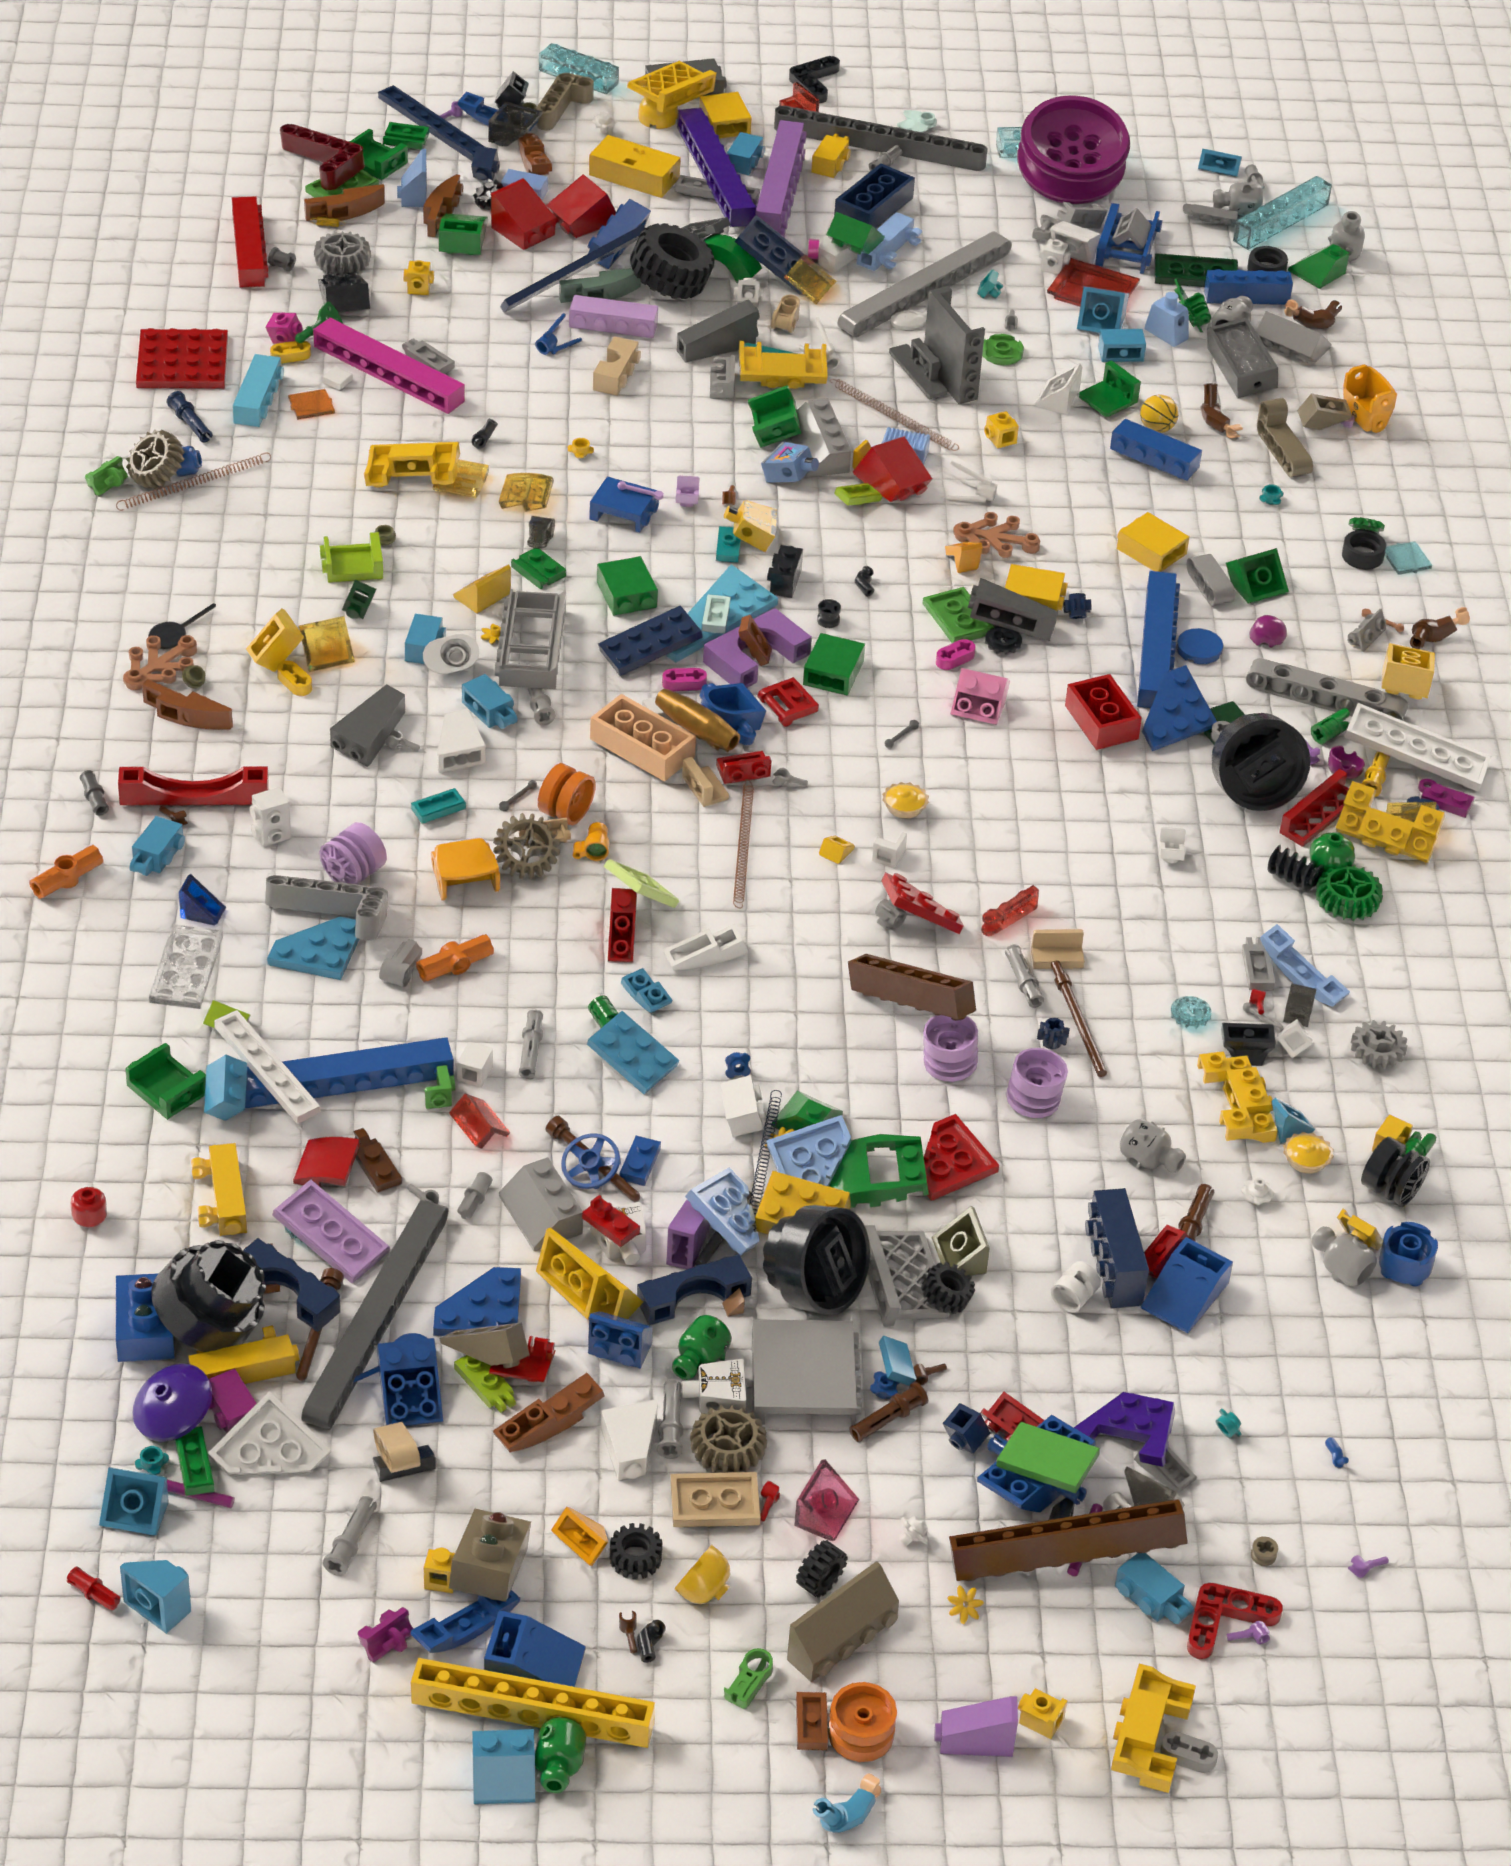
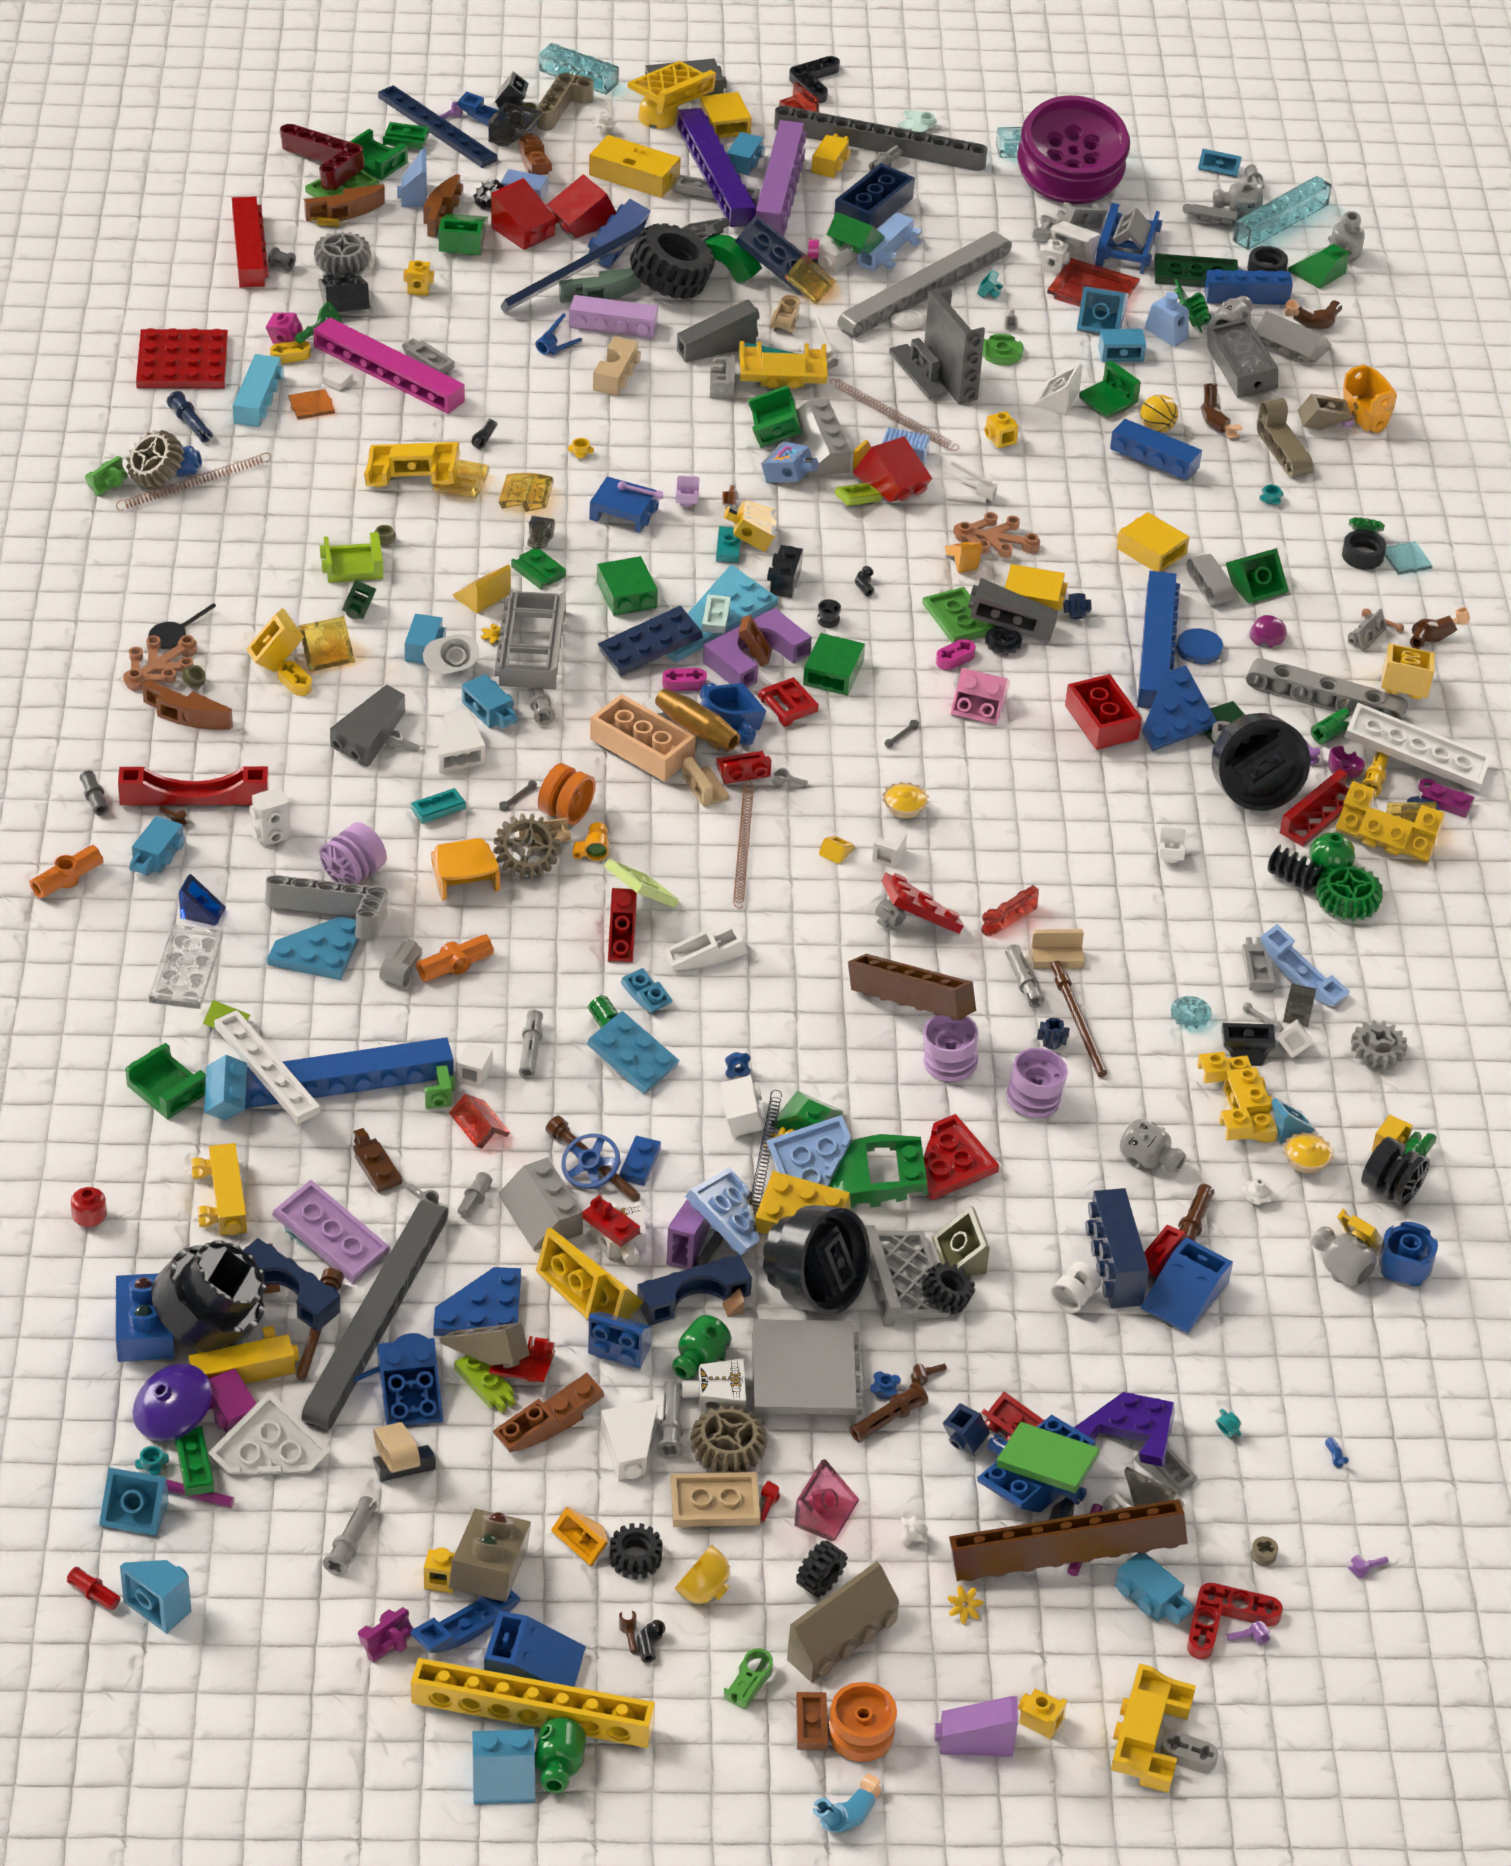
(327, 1160): red slope -> none
(485, 163): dark blue brick -> none
(748, 285): white brick -> none
(897, 1360): dark azure tile -> none
(1257, 998): red hand -> none

